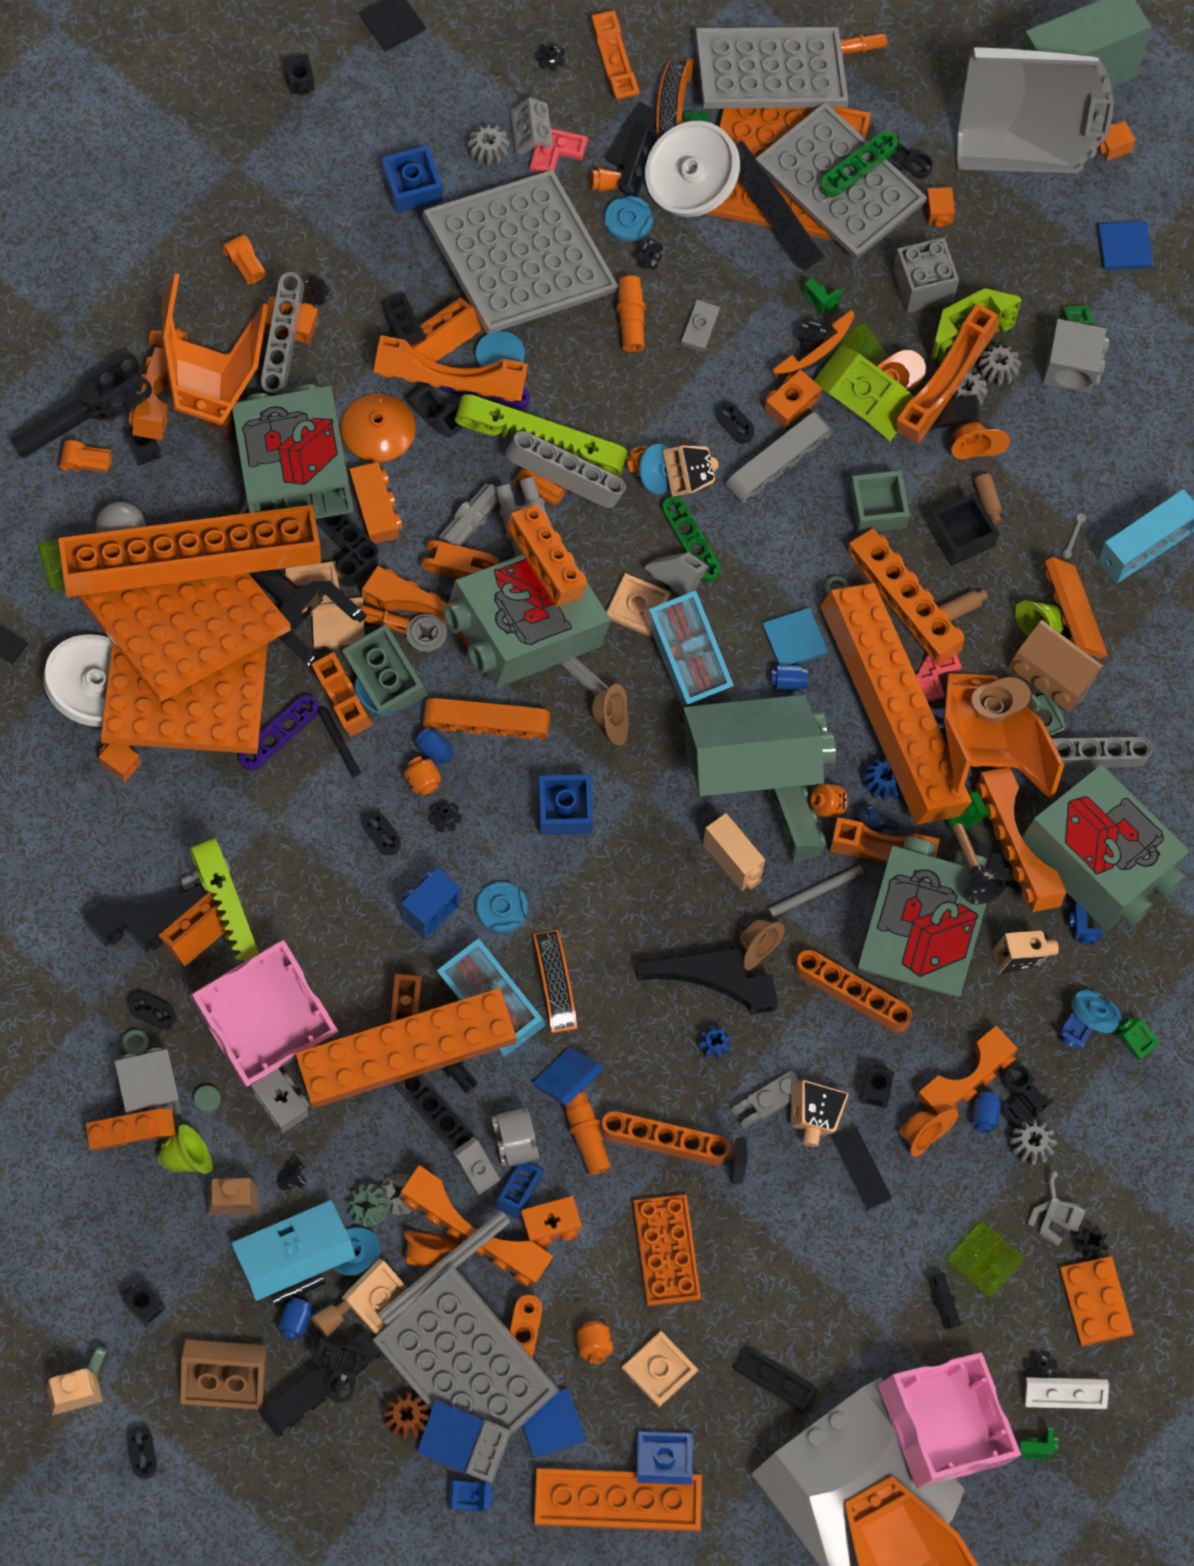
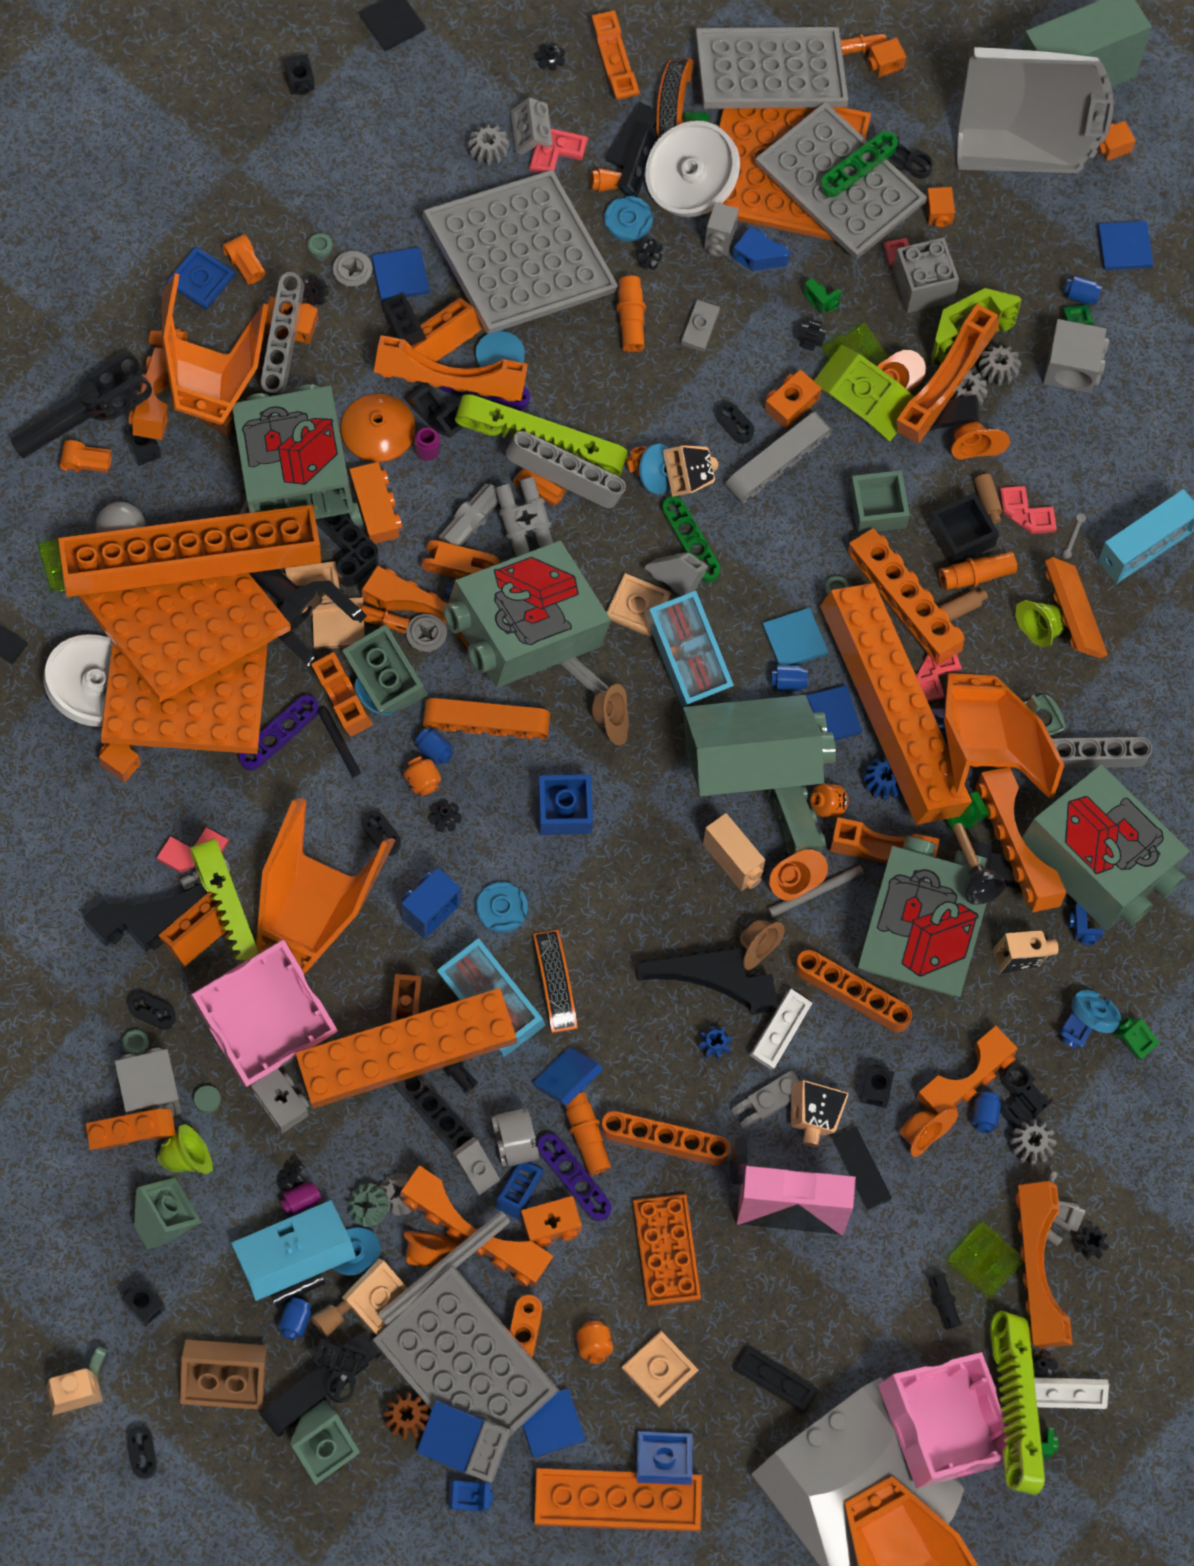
(162, 1213): none -> sand green slope
(178, 855): none -> coral tile
(202, 278): none -> blue tile
(232, 1197): medium nougat torso -> none
(300, 1199): none -> magenta brick
(306, 899): none -> orange windscreen
(320, 245): none -> sand green tile
(322, 1442): none -> sand green slope
(348, 260): none -> light grey gear
(355, 516): none -> sand green tile
(400, 273): none -> blue tile
(412, 179): blue brick -> none
(427, 444): none -> magenta brick
(547, 555): orange brick -> none
(576, 1176): none -> dark purple beam
(721, 229): none -> light grey brick
(760, 252): none -> blue slope
(777, 209): black plate -> none
(780, 1029): none -> white plate
(792, 366): orange slope -> none
(795, 1200): none -> bright pink tile
(798, 874): none -> orange piece
(838, 711): none -> blue tile
(874, 820): dark blue piece -> none
(886, 57): none -> orange brick
(890, 249): none -> coral tile
(977, 571): none -> orange piece
(1000, 699): medium nougat piece -> none
(1022, 1470): none -> lime gear
(1031, 519): none -> coral tile
(1038, 1209): none -> orange arch
(1055, 666): medium nougat slope -> none
(1083, 290): none -> blue brick
(1096, 1301): orange plate -> none

